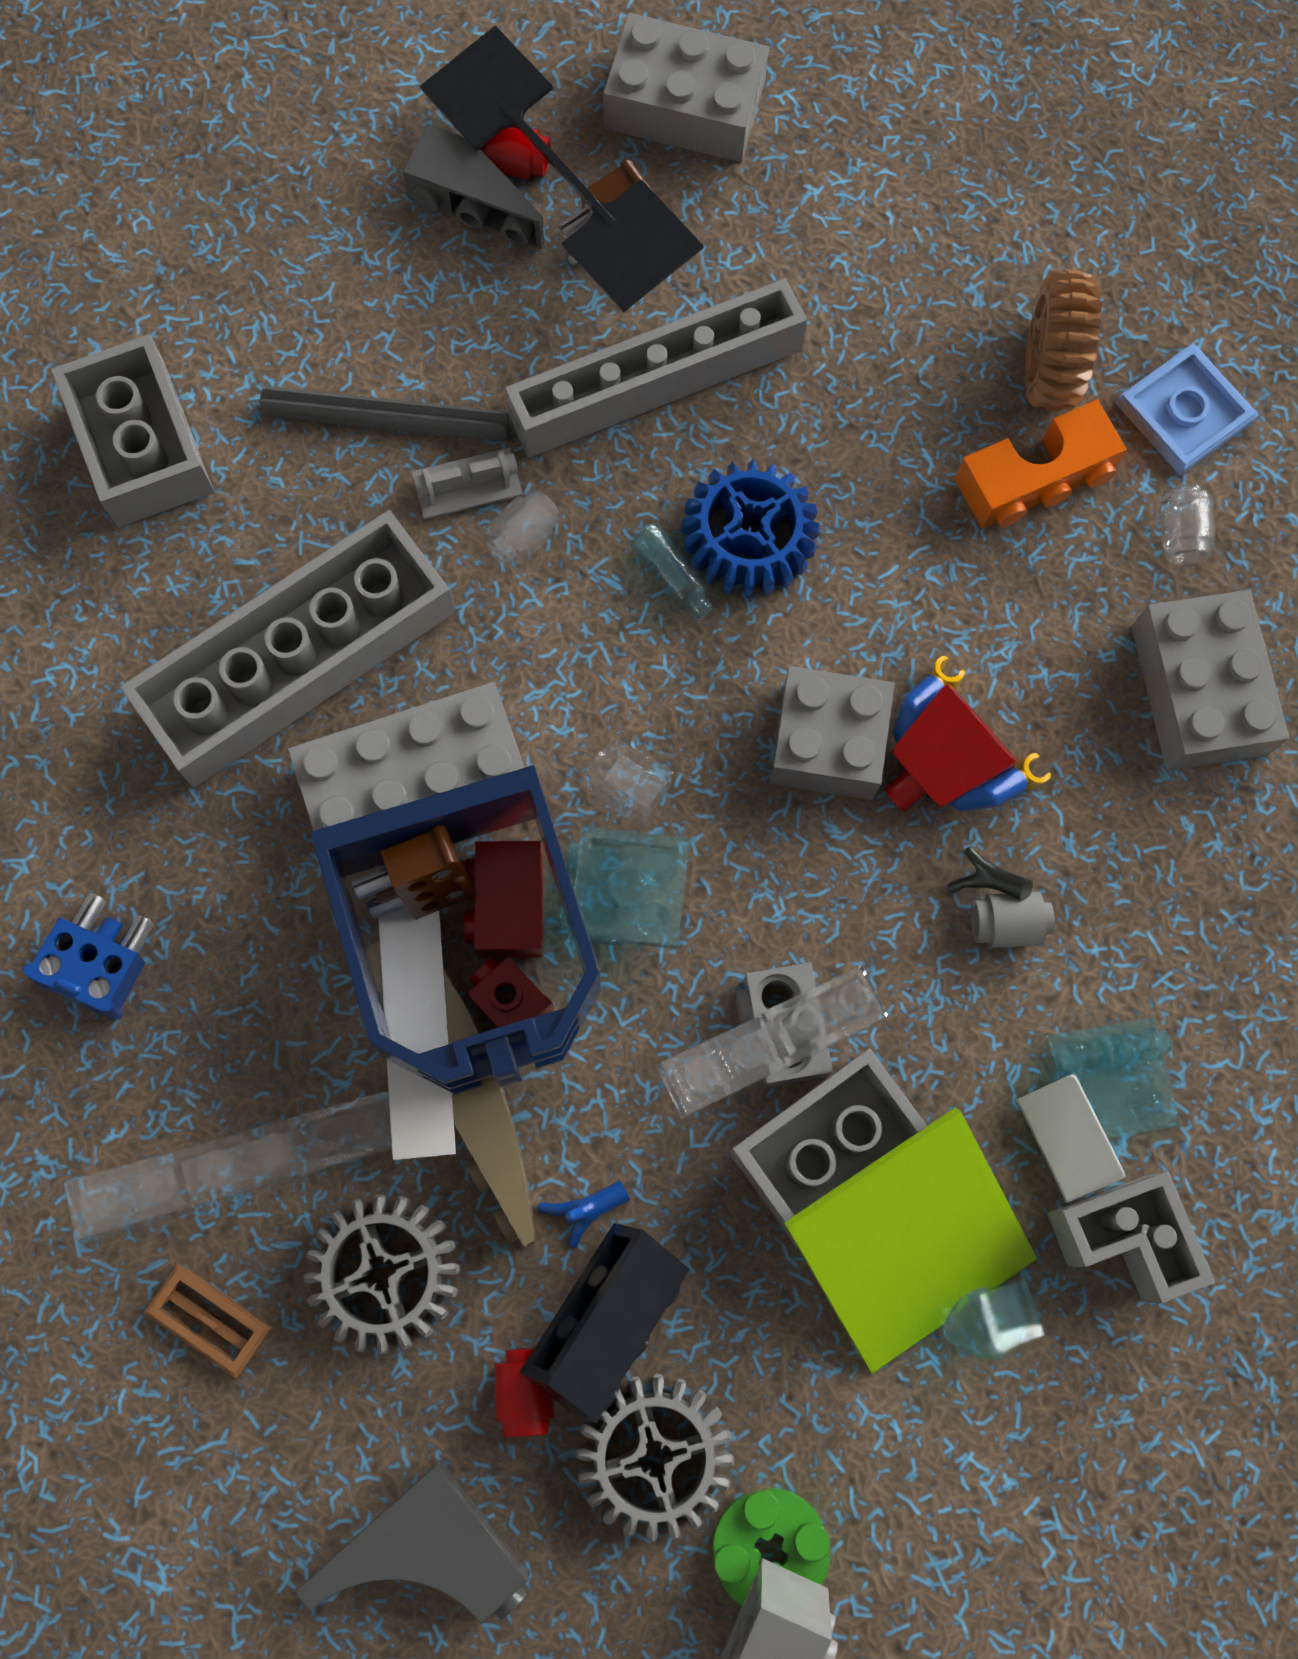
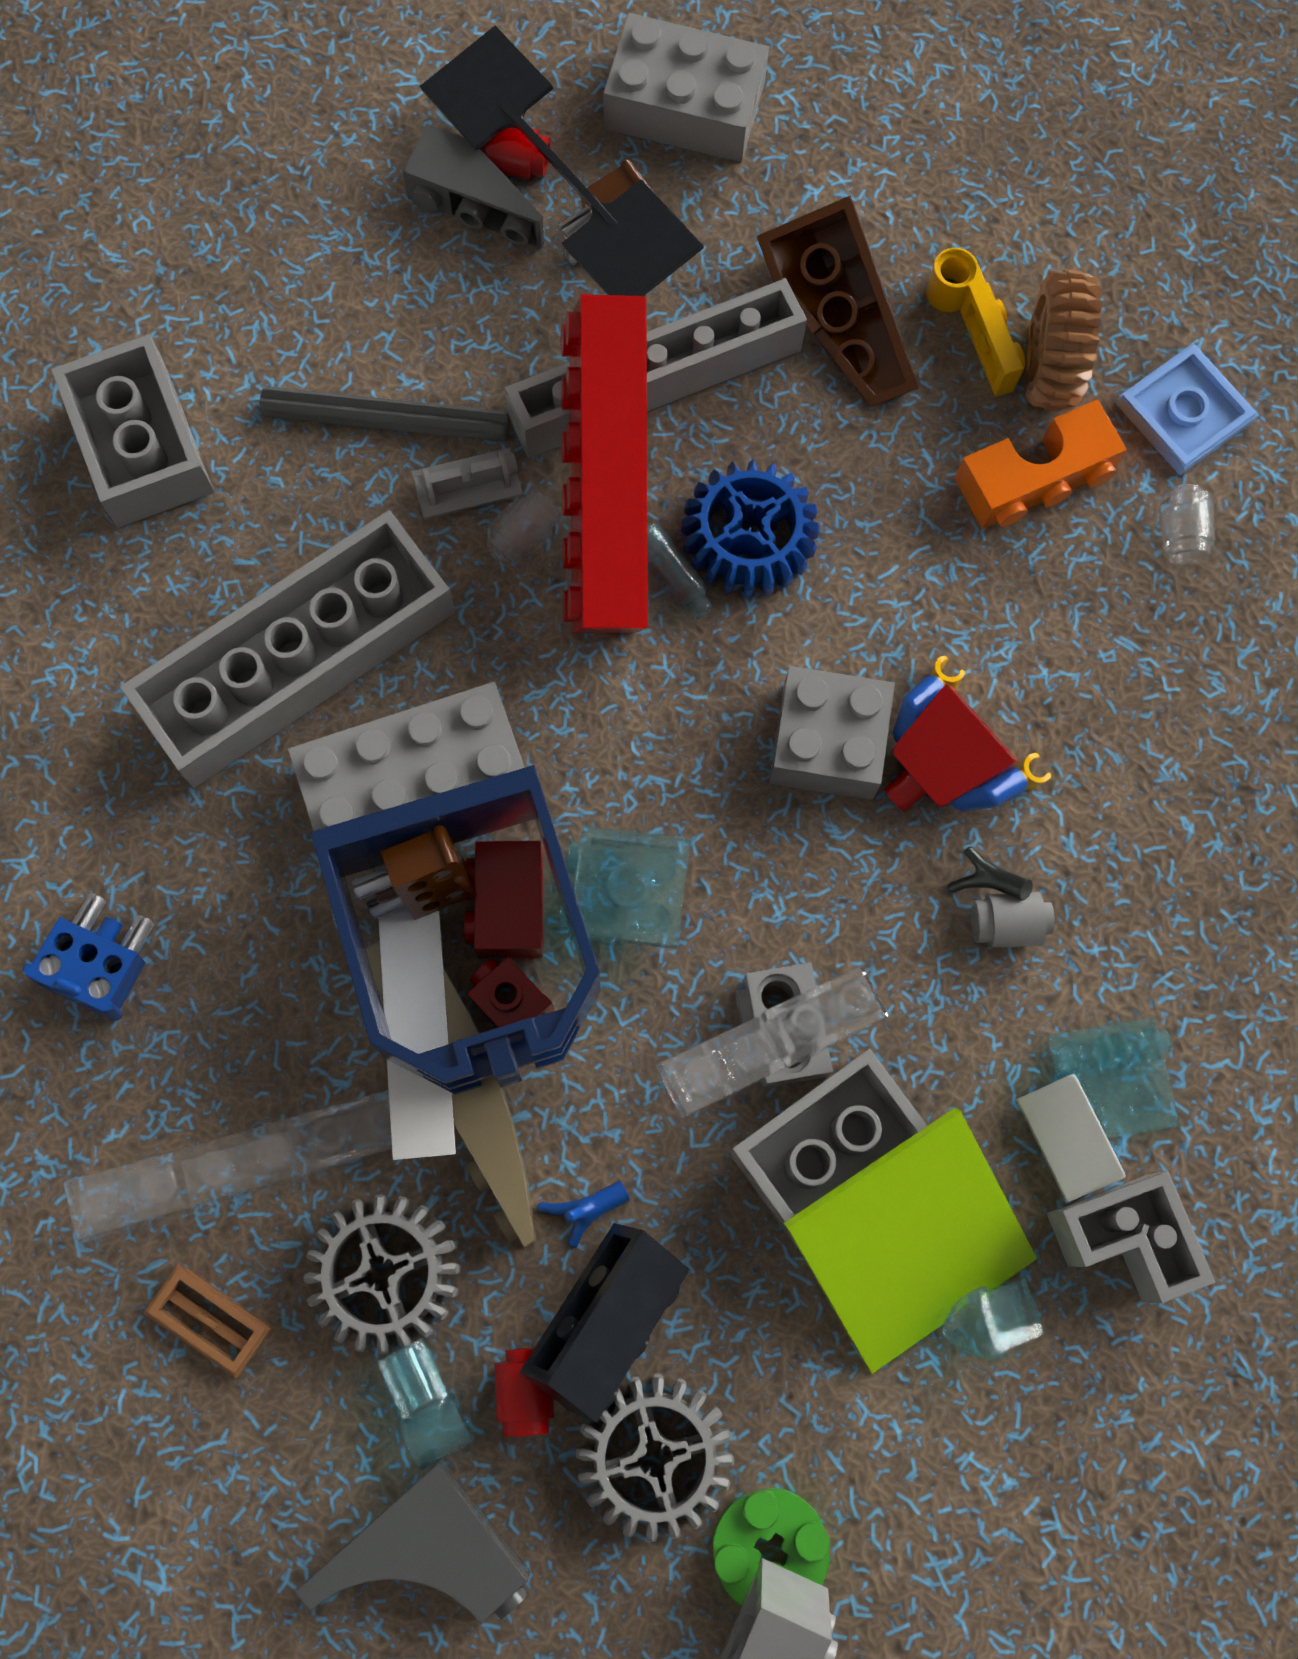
(428, 1411): none -> clear light blue piece
(608, 464): none -> red brick
(628, 782): clear brick -> none
(842, 297): none -> reddish brown wedge
(982, 314): none -> yellow plate
(1209, 680): light grey brick -> none

